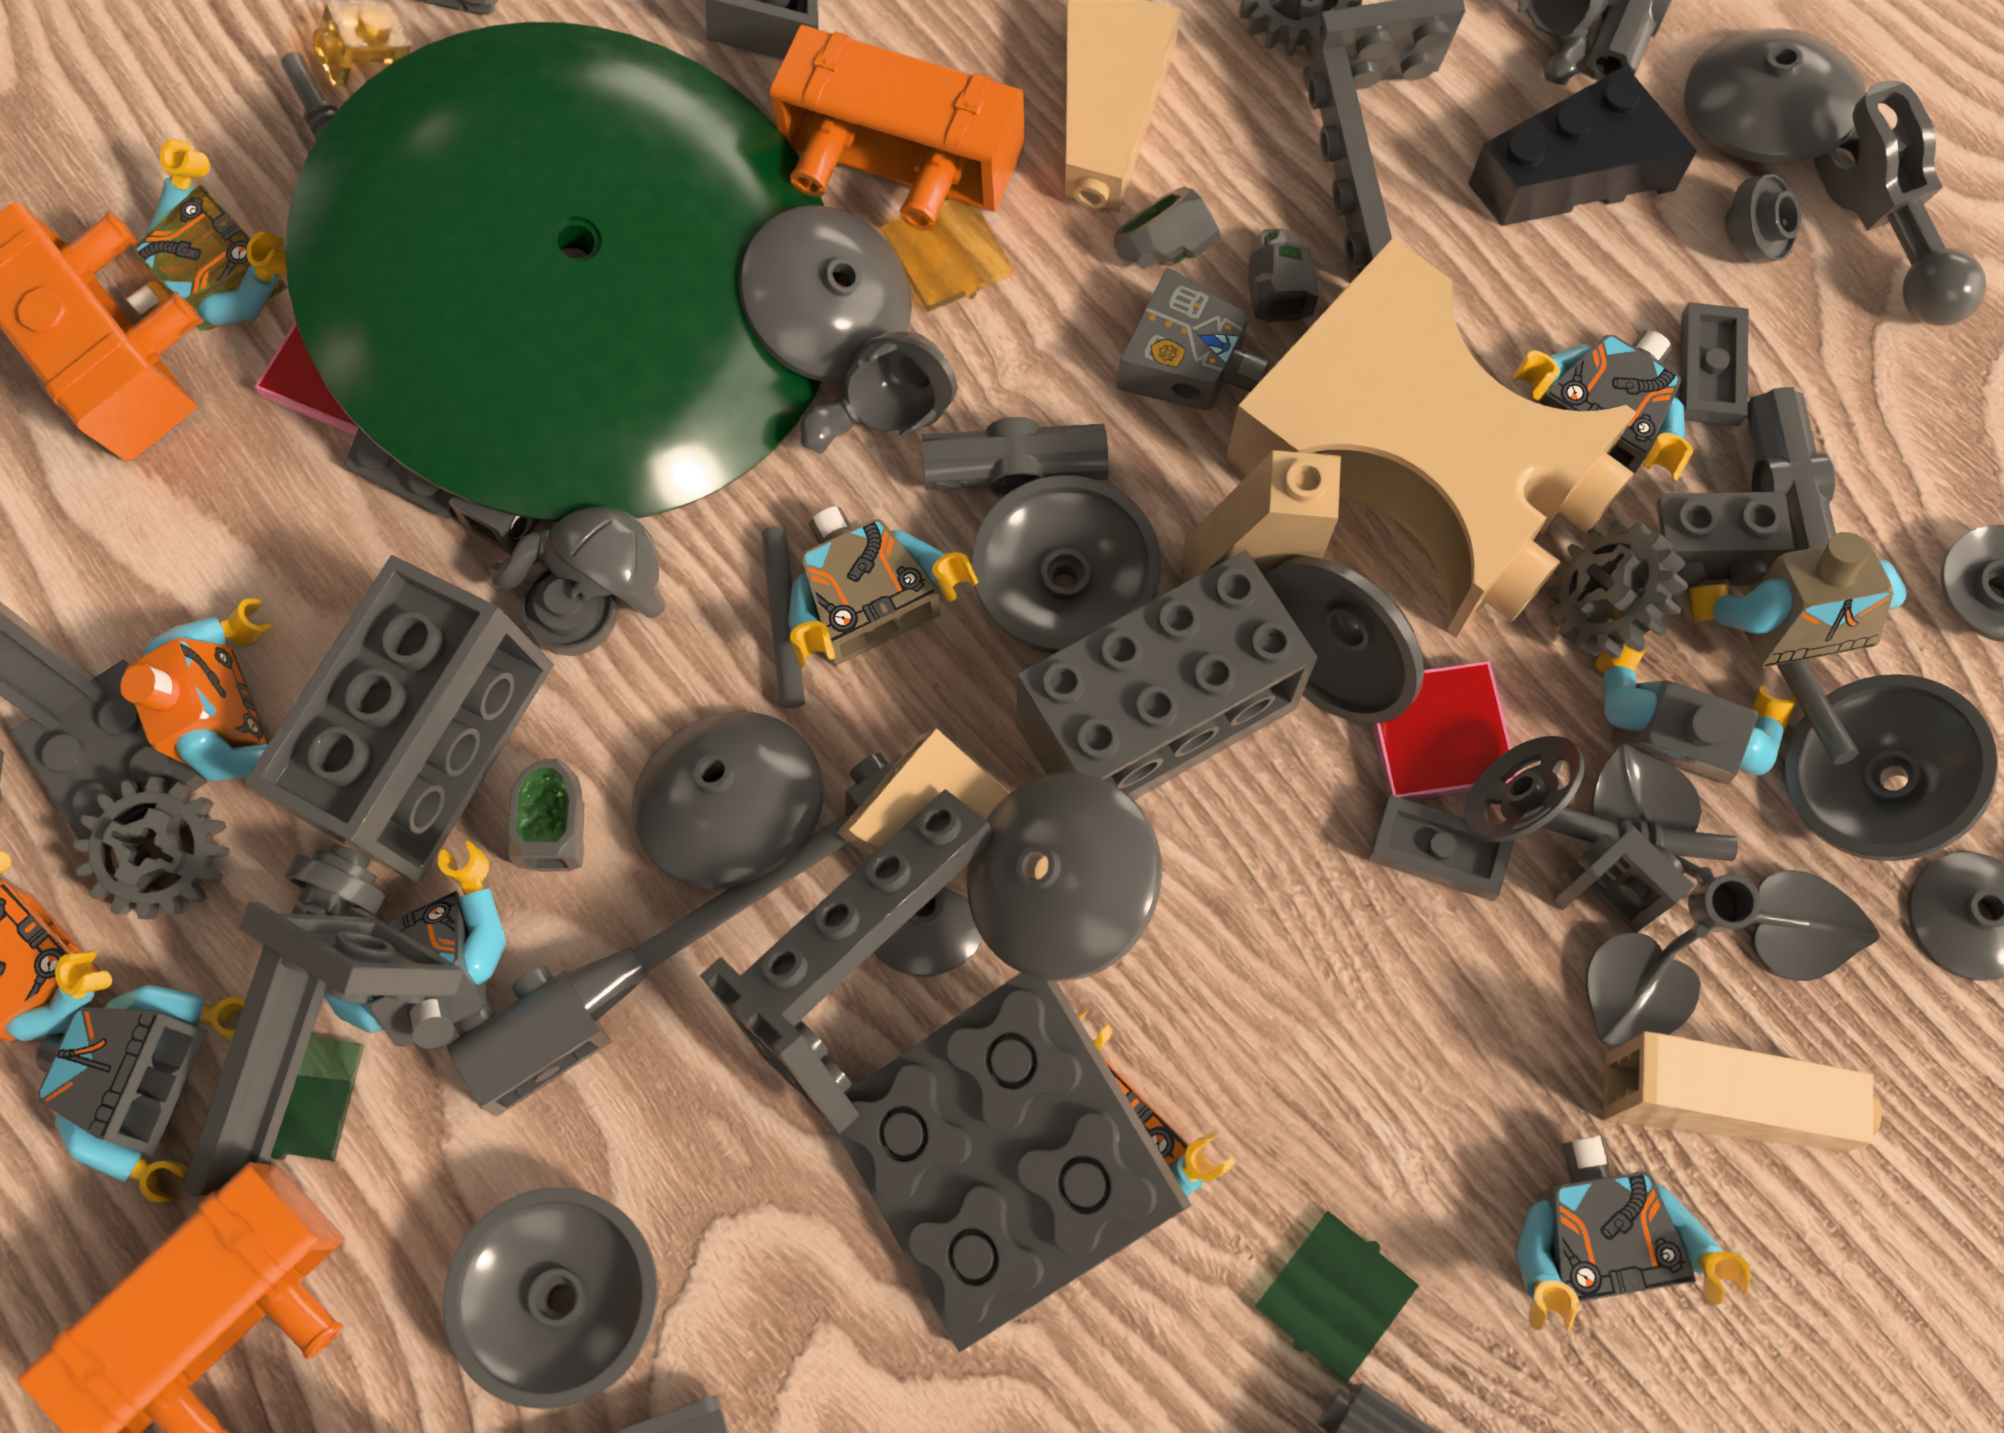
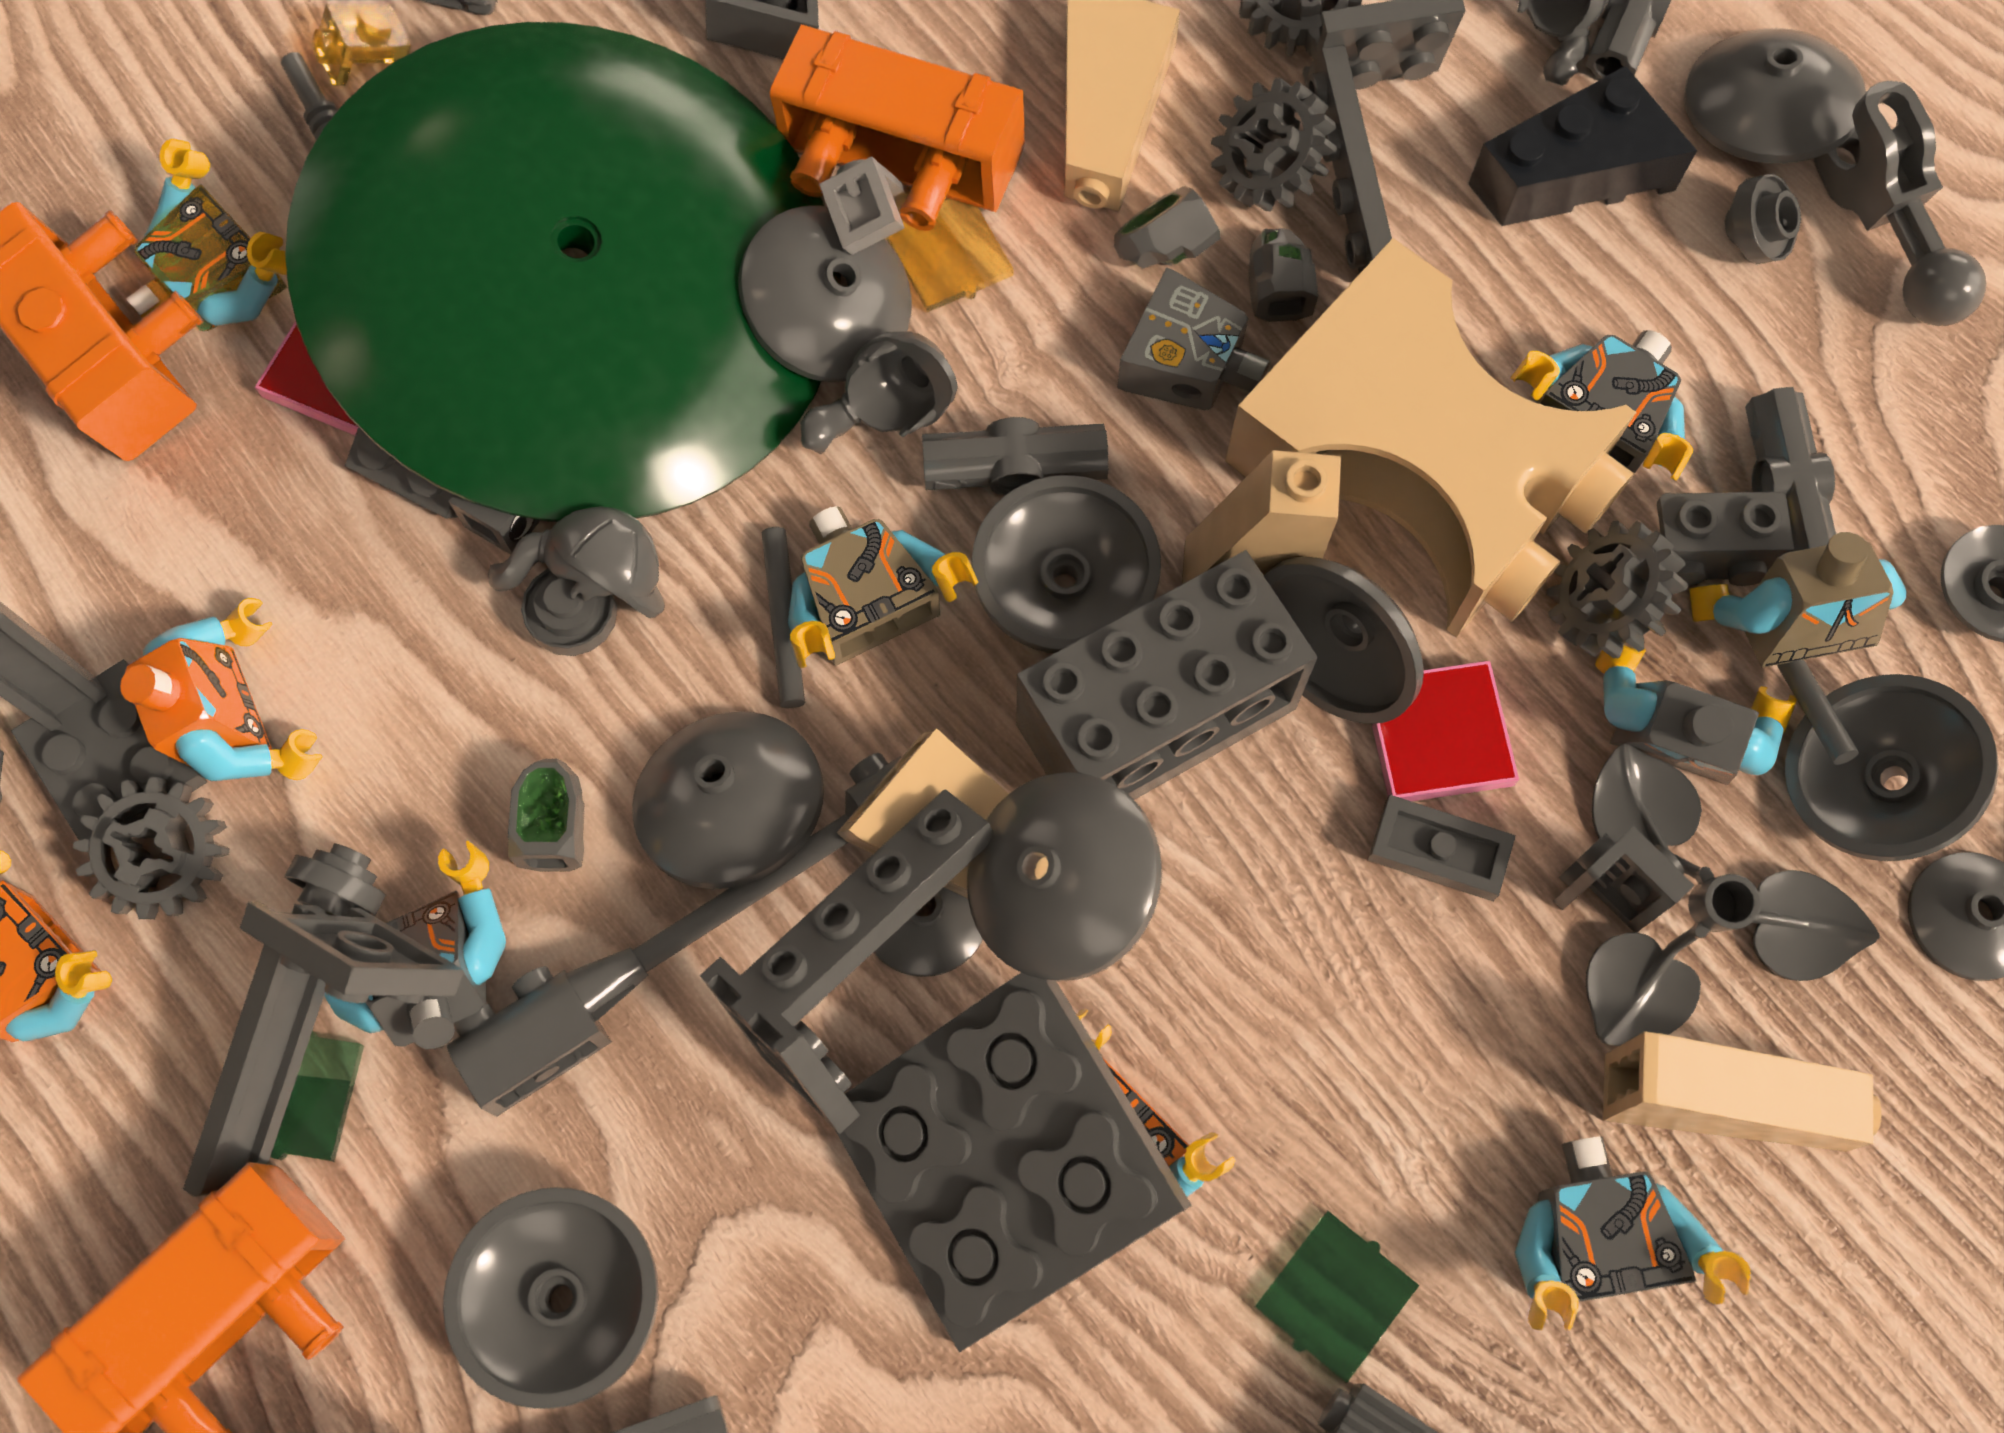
(122, 1075): torso -> none
(402, 718): dark grey brick -> none
(864, 203): none -> light grey bracket
(1274, 147): none -> dark grey gear
(1539, 801): dark grey dish -> none
(1714, 363): dark grey plate -> none

